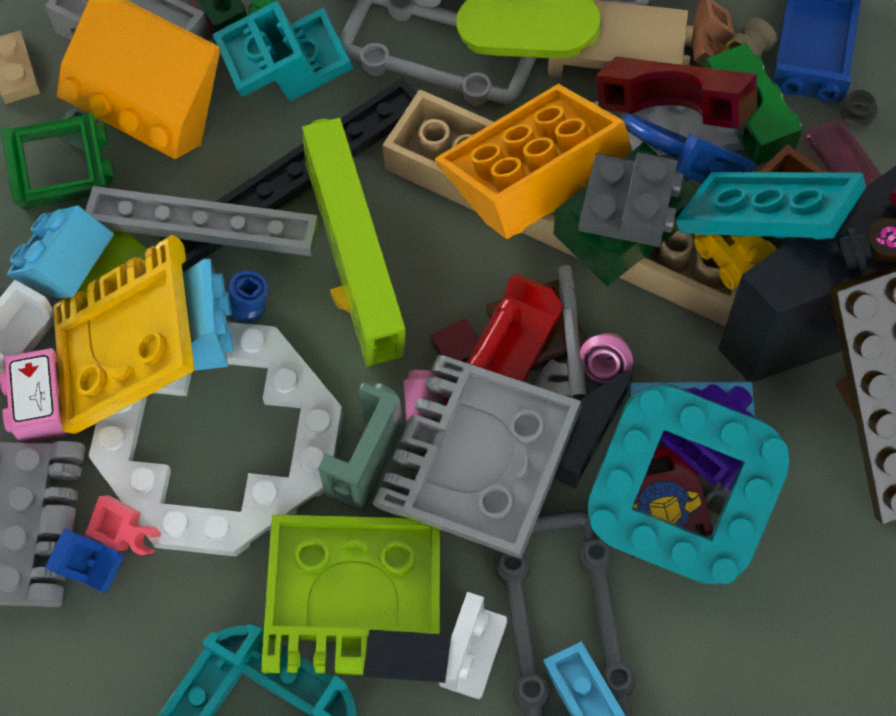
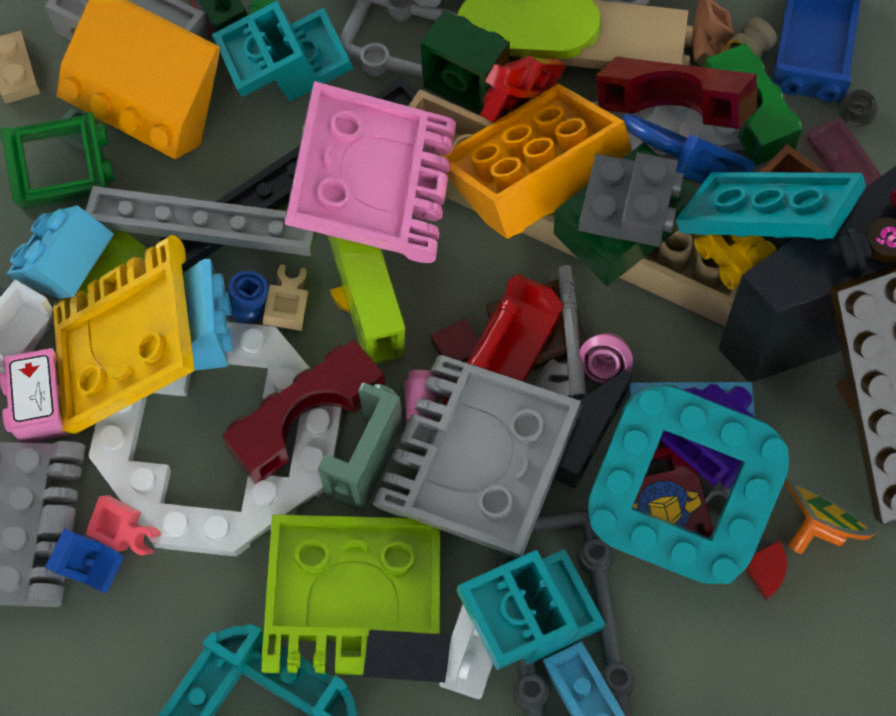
(261, 437): none -> dark red arch
(286, 301): none -> tan plate
(368, 174): none -> bright pink hinge
(459, 58): none -> dark green brick
(517, 84): none -> red plate
(530, 608): none -> teal bracket
(768, 569): none -> red tile
(824, 520): none -> shield

